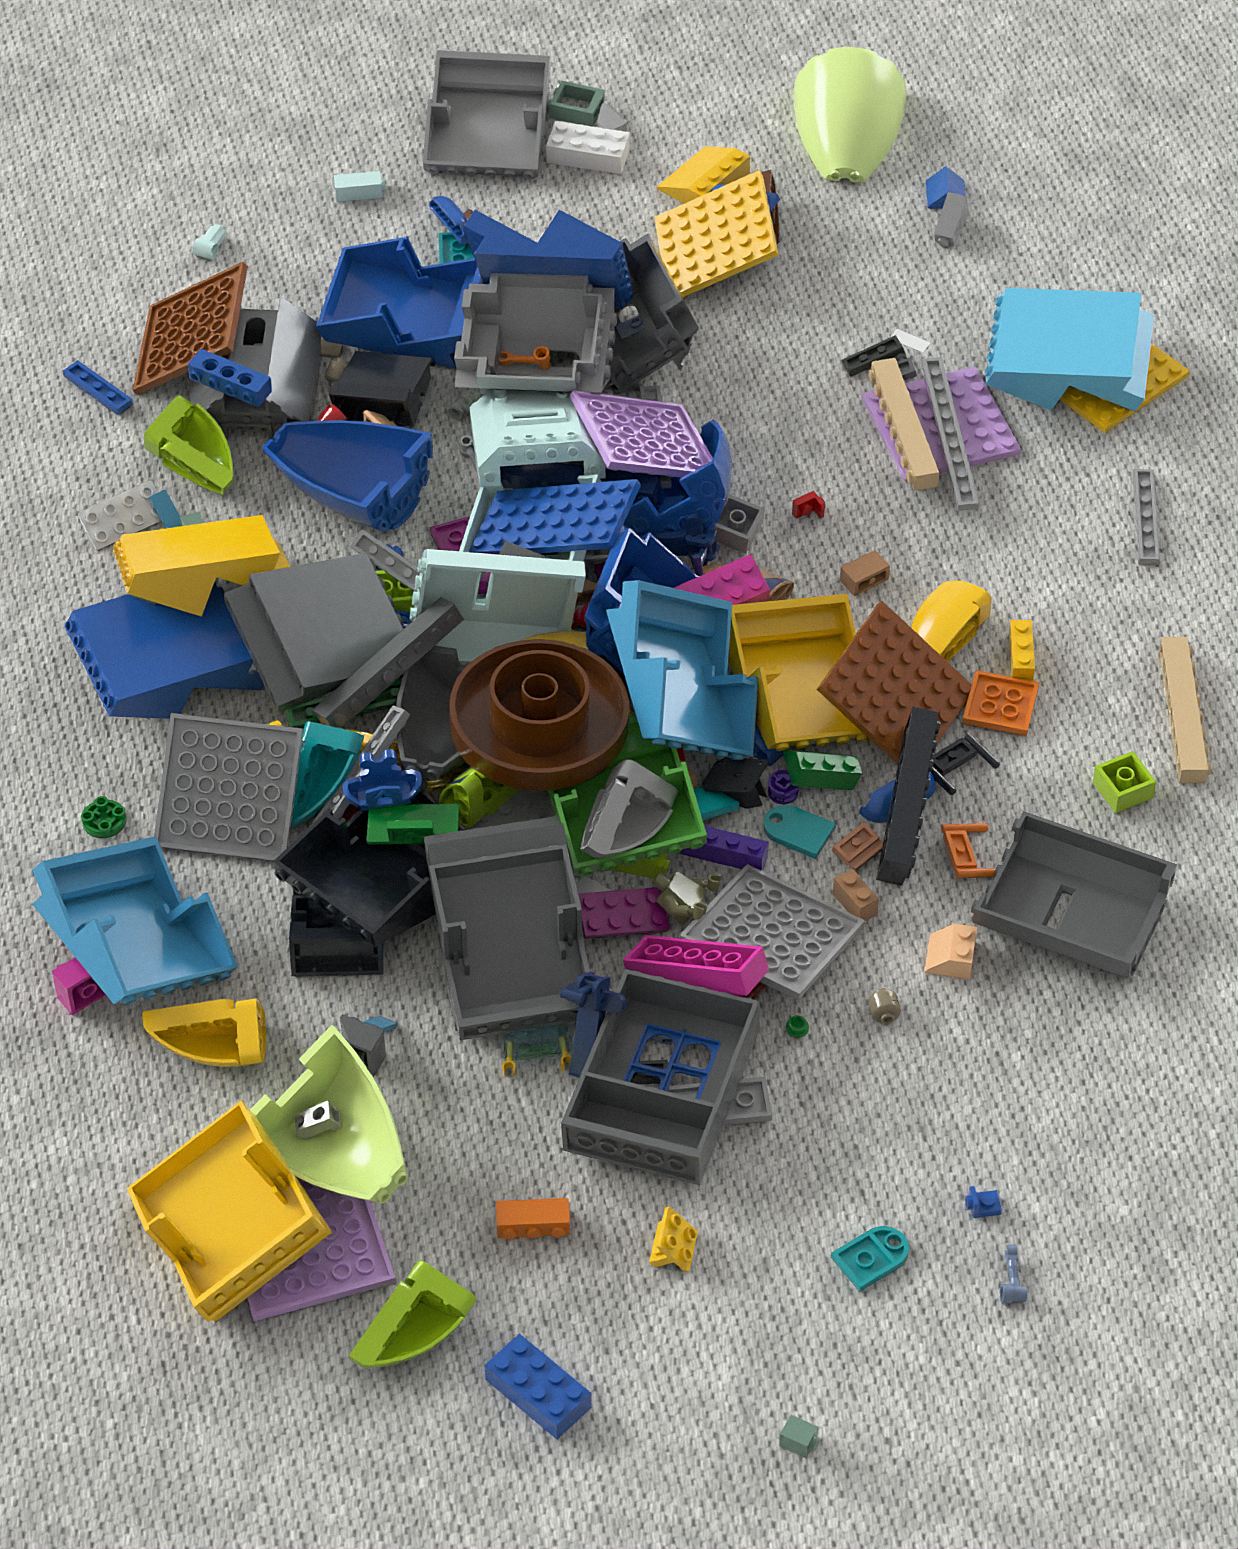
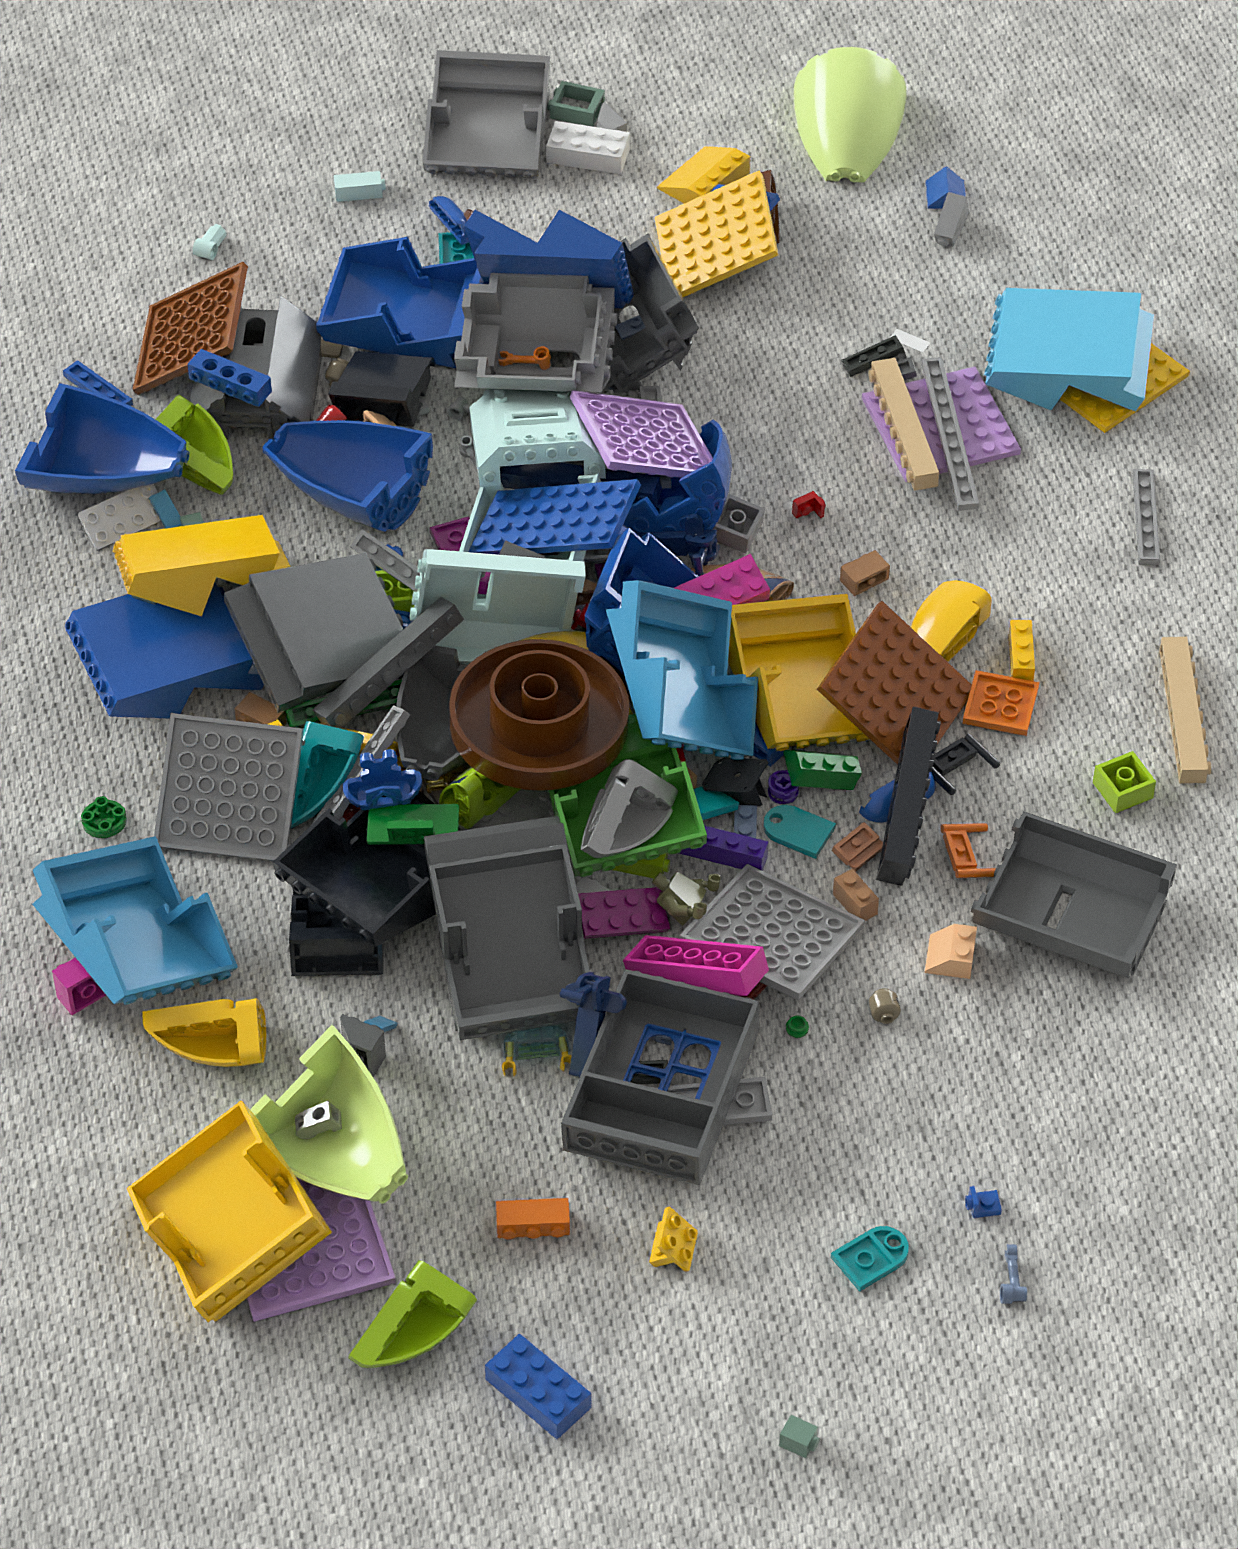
(99, 447): none -> blue panel
(258, 710): none -> medium nougat brick
(746, 820): none -> sand blue plate

